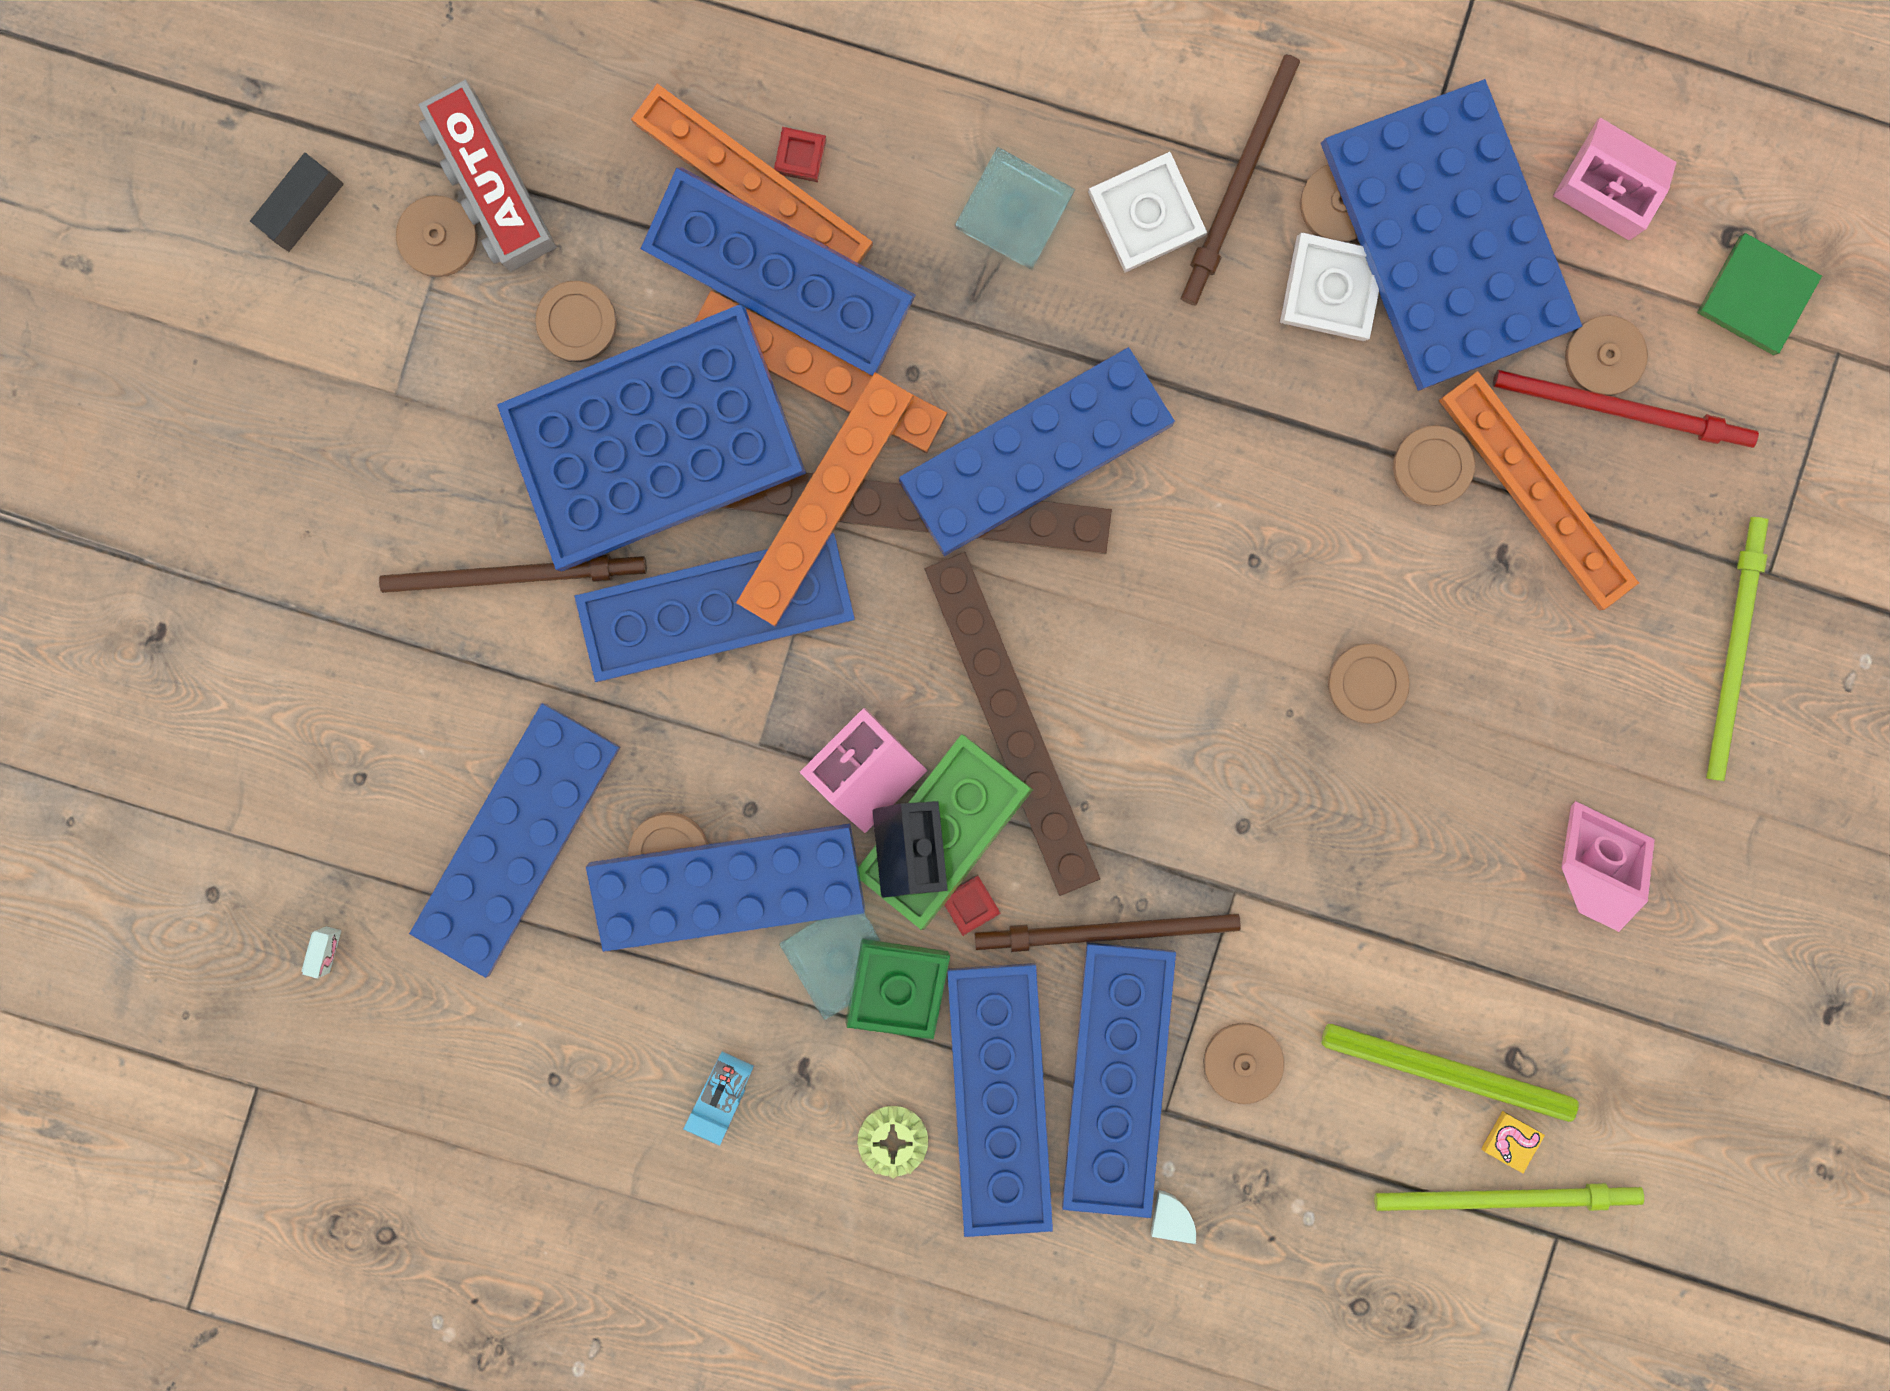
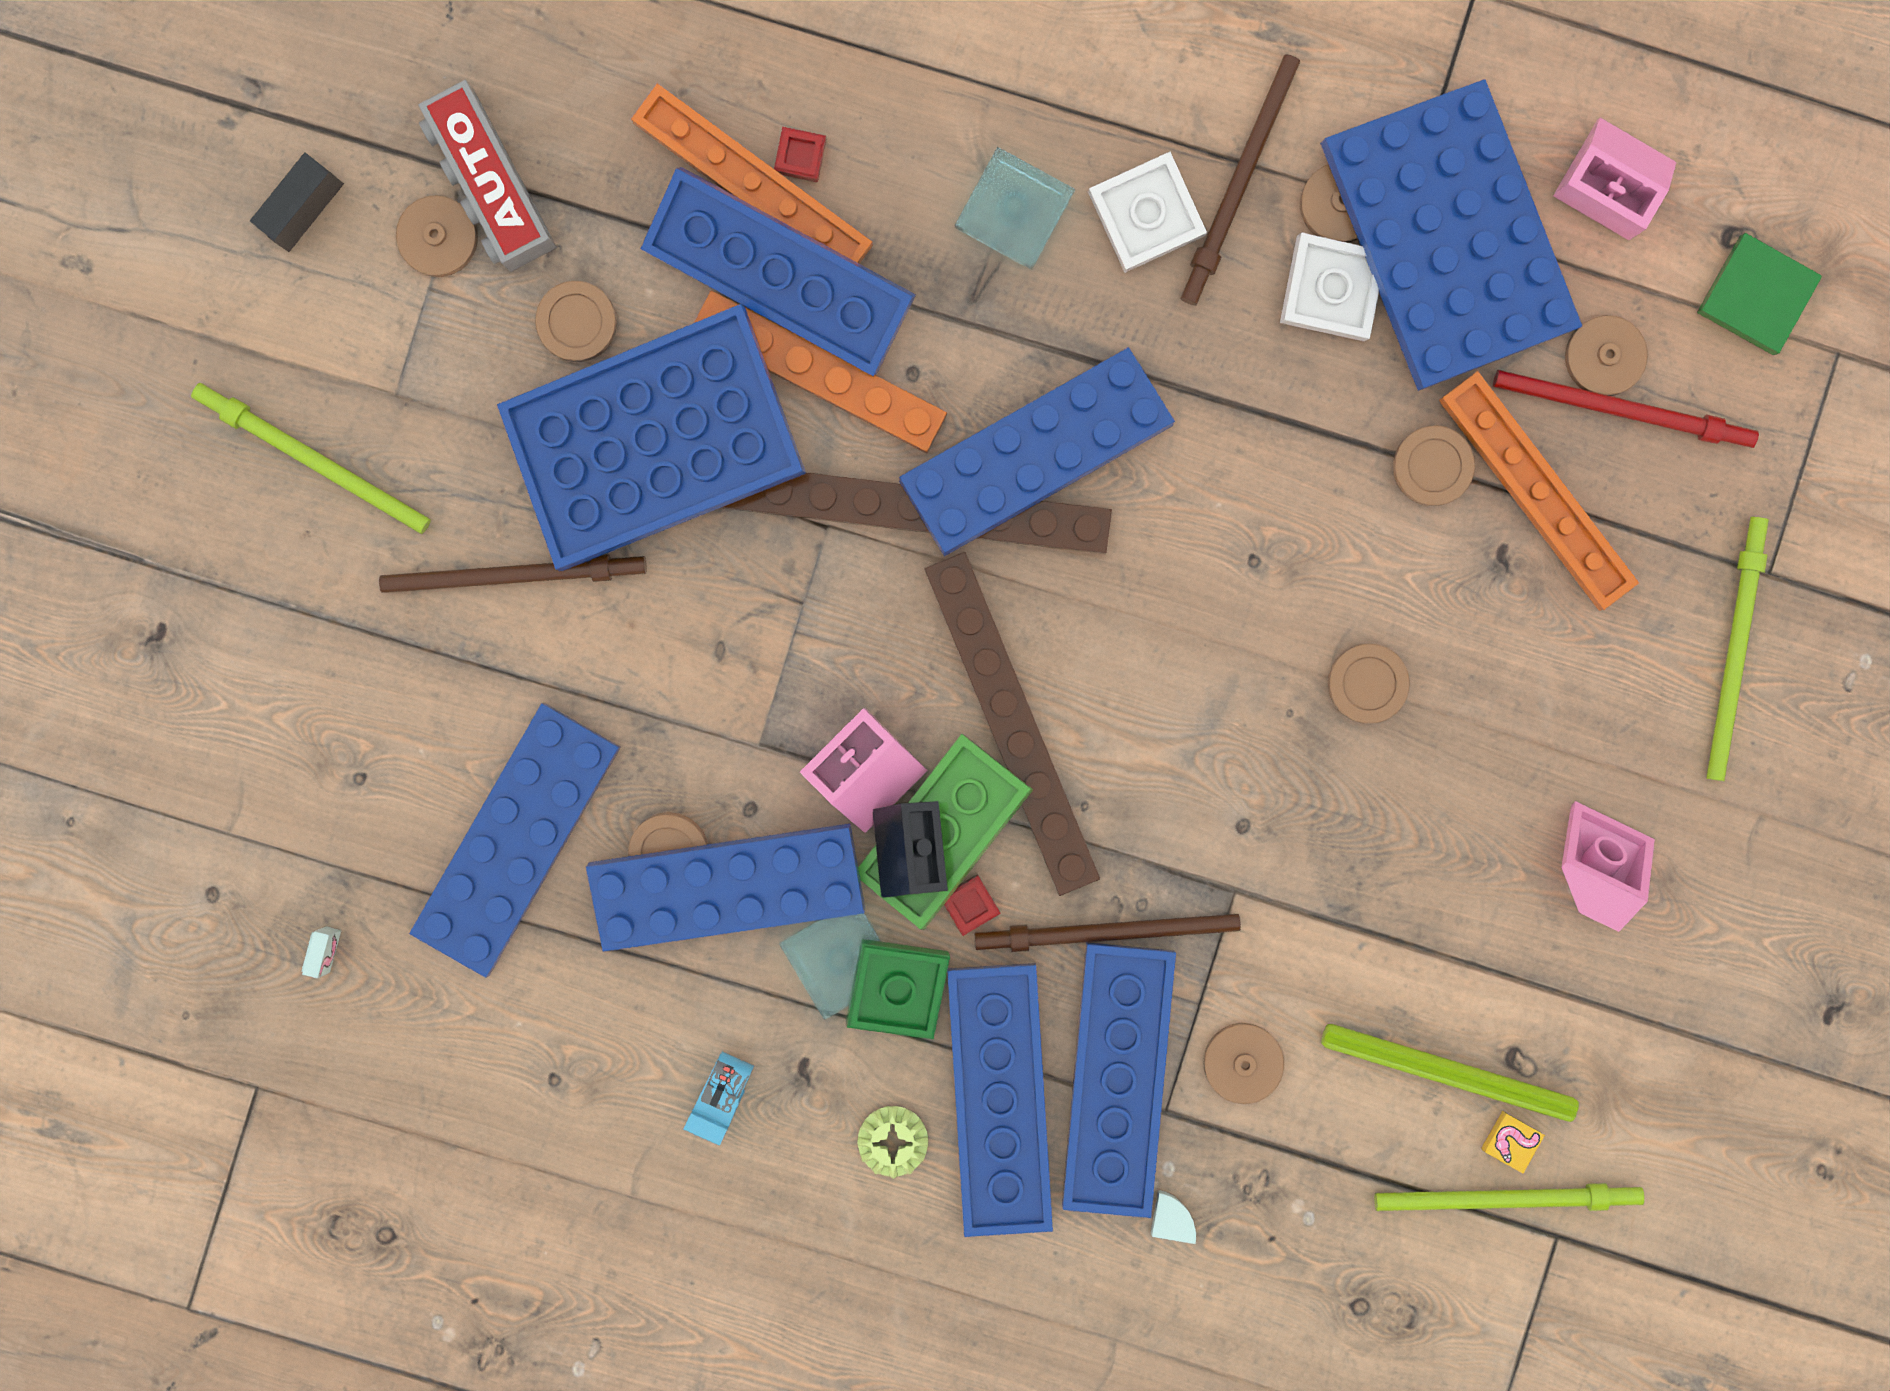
(238, 415): none -> lime bar
(697, 613): blue plate -> none
(825, 499): orange plate -> none

